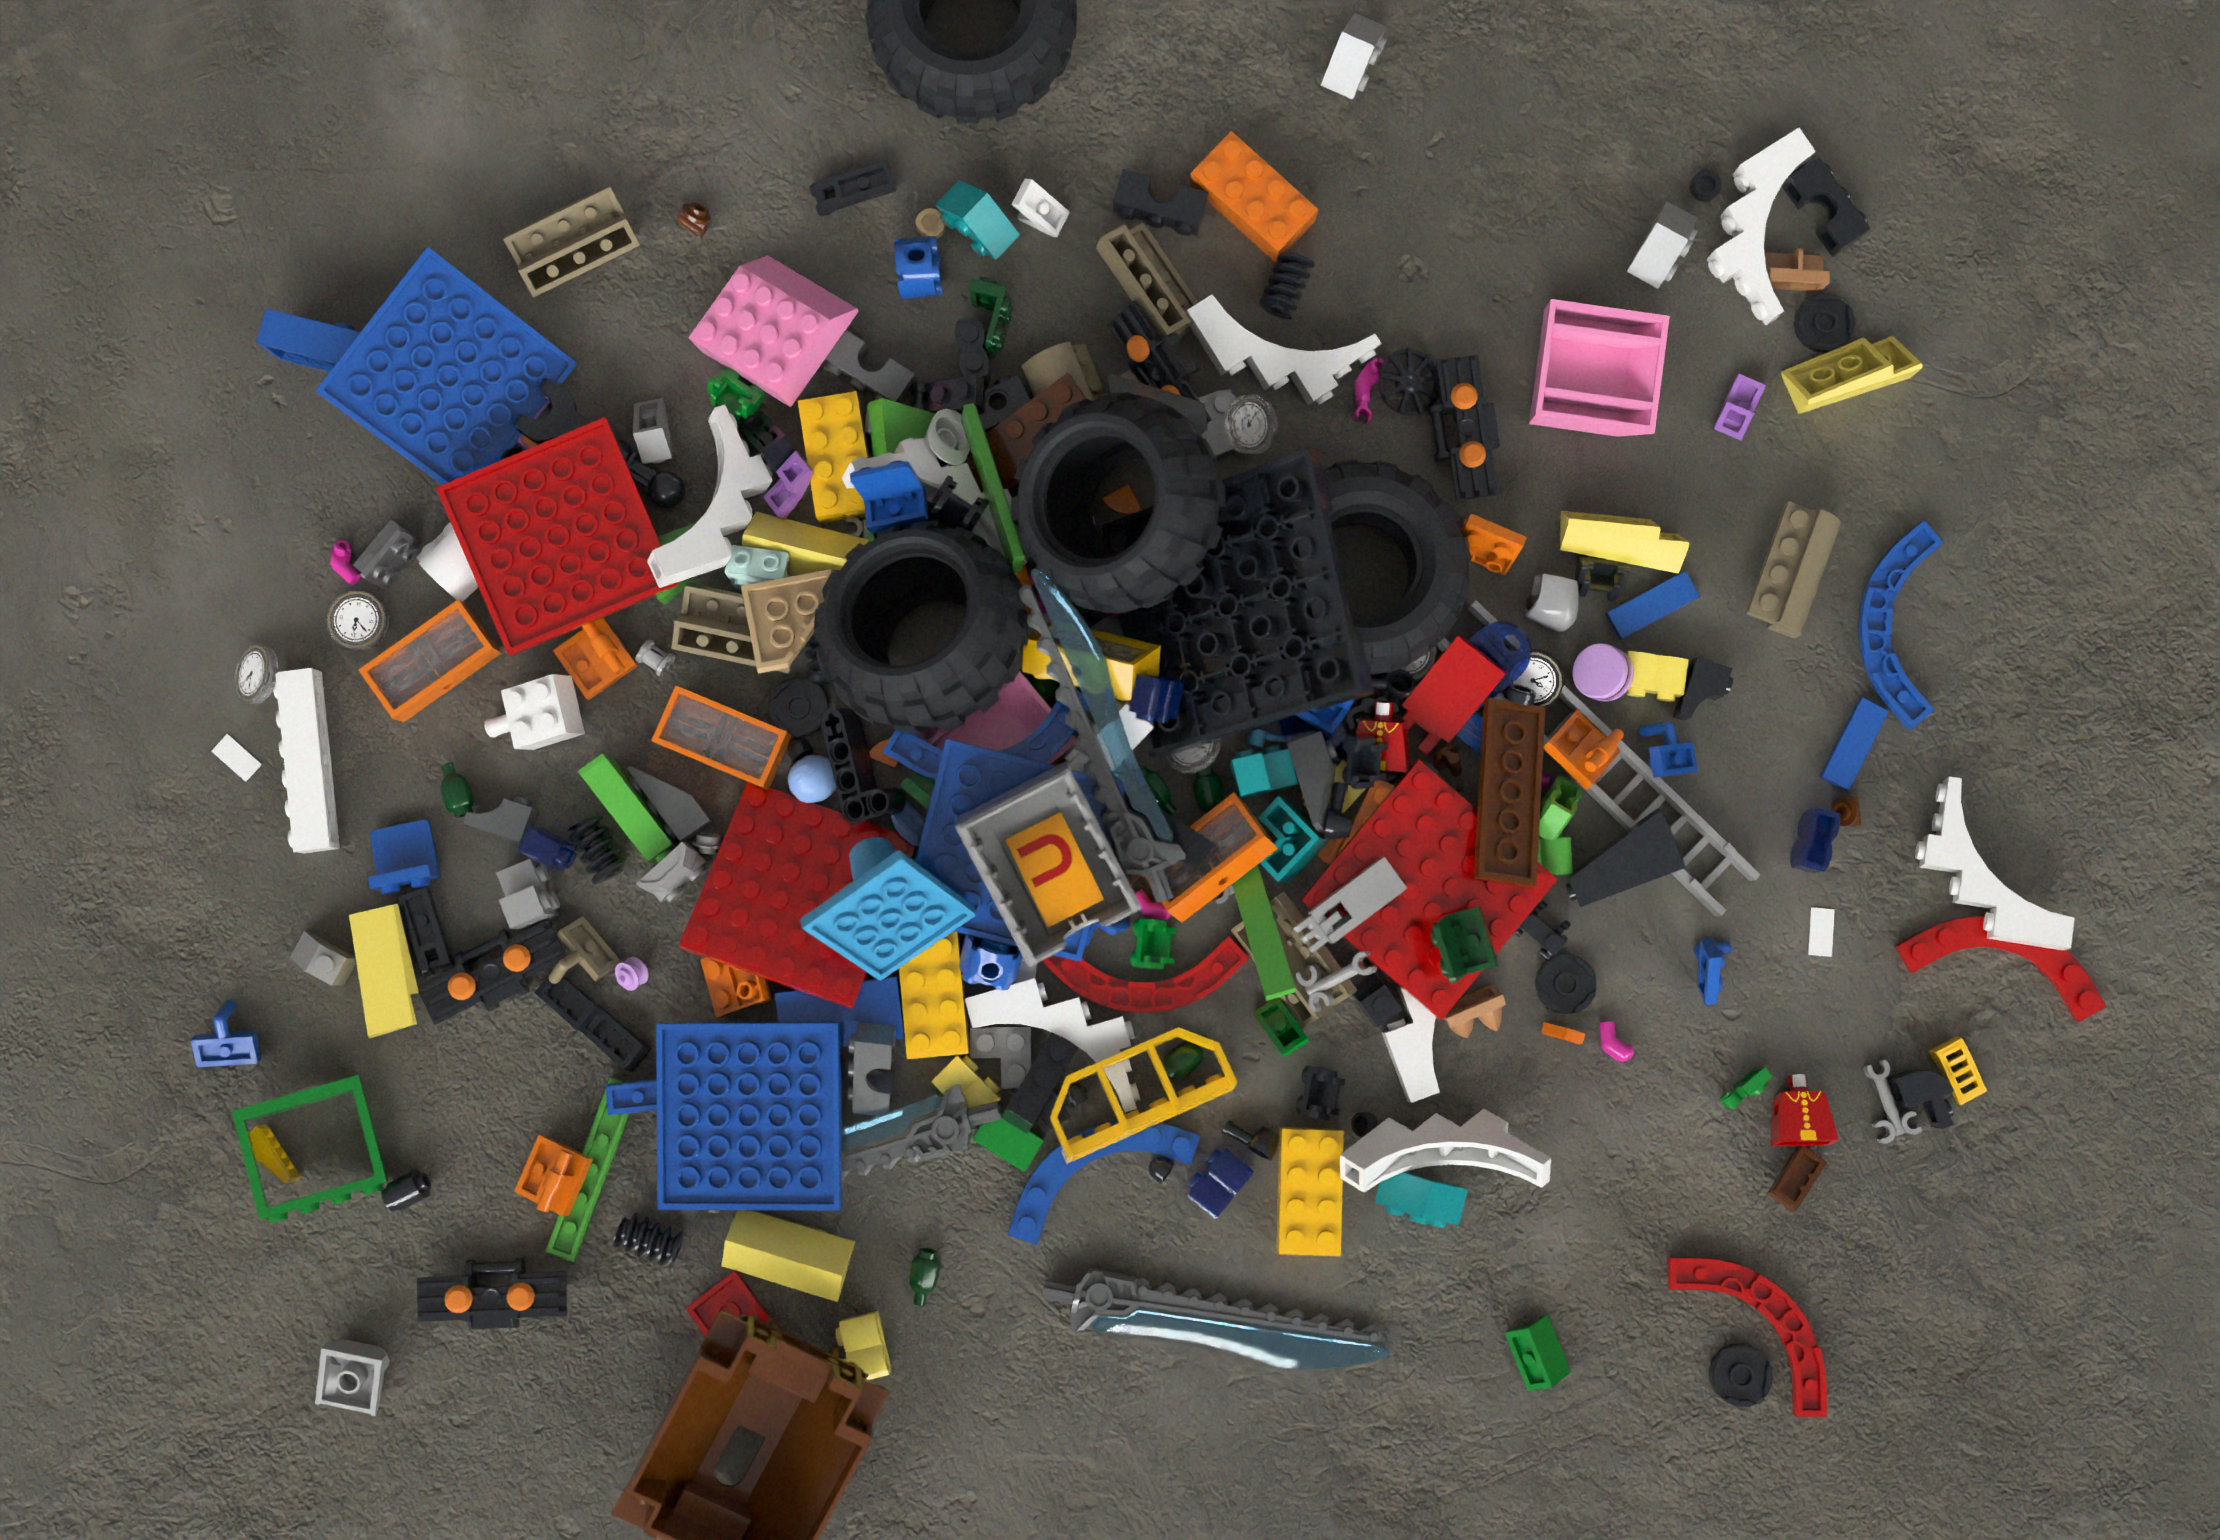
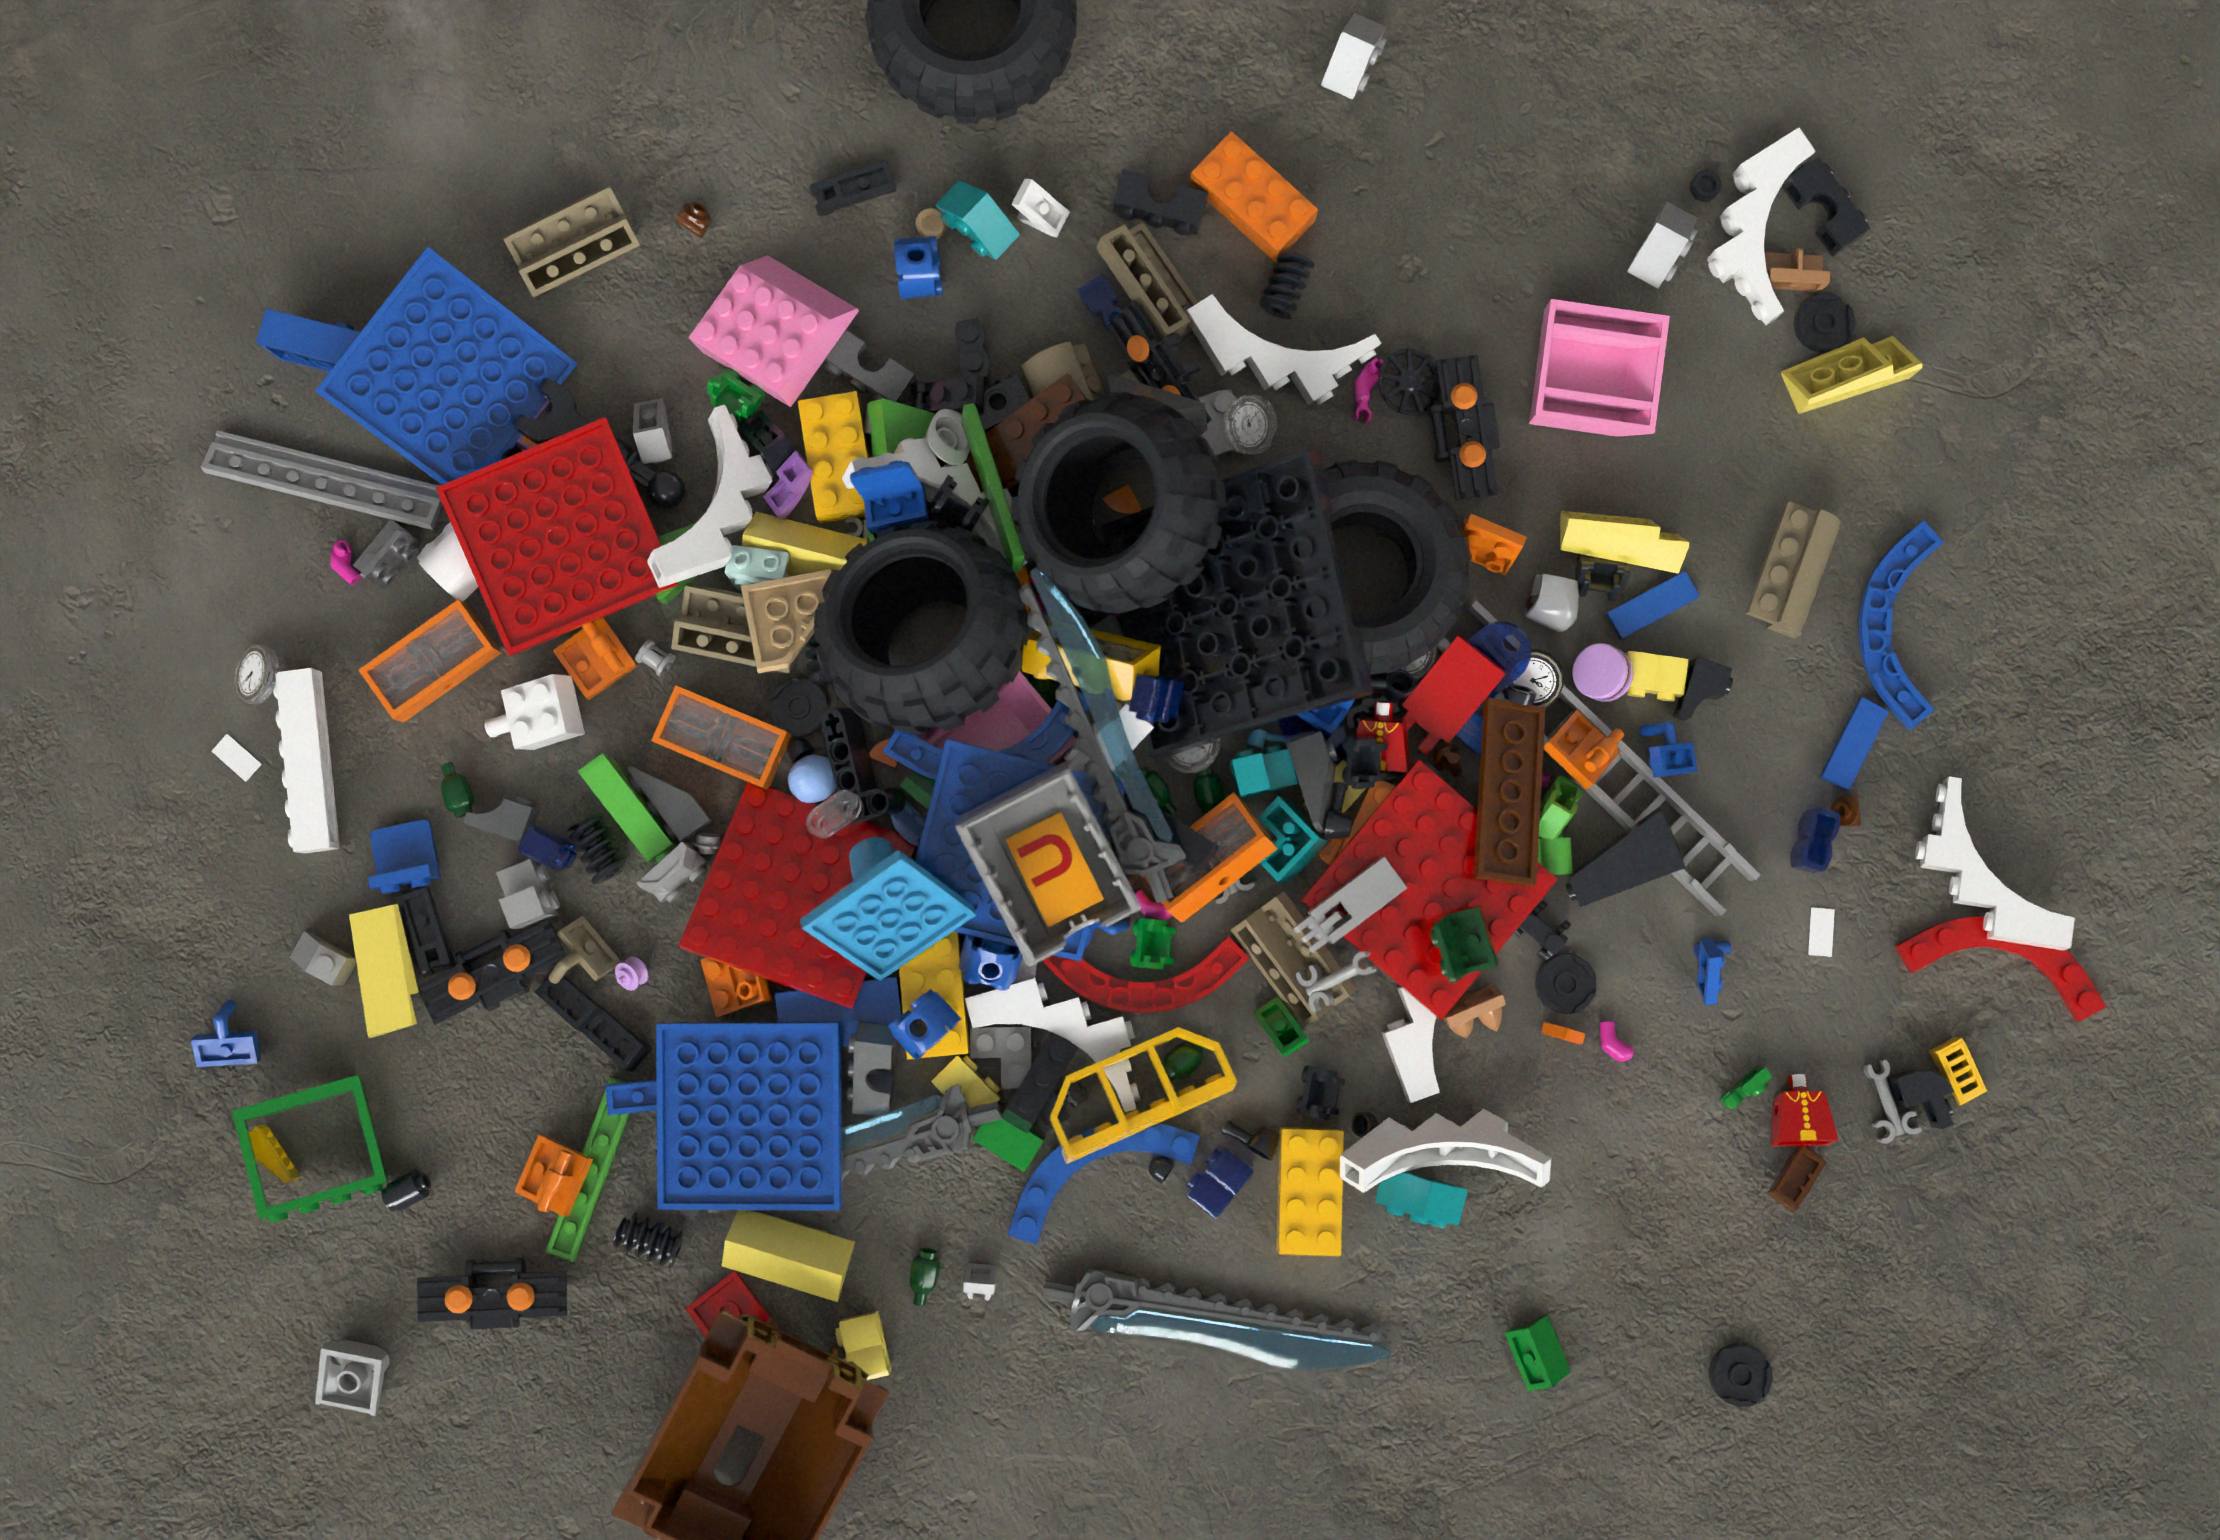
(323, 479): none -> light grey plate
(357, 620): tile -> none
(836, 811): none -> clear plate
(913, 1034): none -> blue brick
(980, 1279): none -> light grey tile
(992, 297): dark green bracket -> none
(1099, 298): none -> clear blue plate
(1263, 935): bright green tile -> none
(1374, 998): black arch -> none
(1739, 406): medium lavender slope -> none
(1787, 1319): red plate -> none

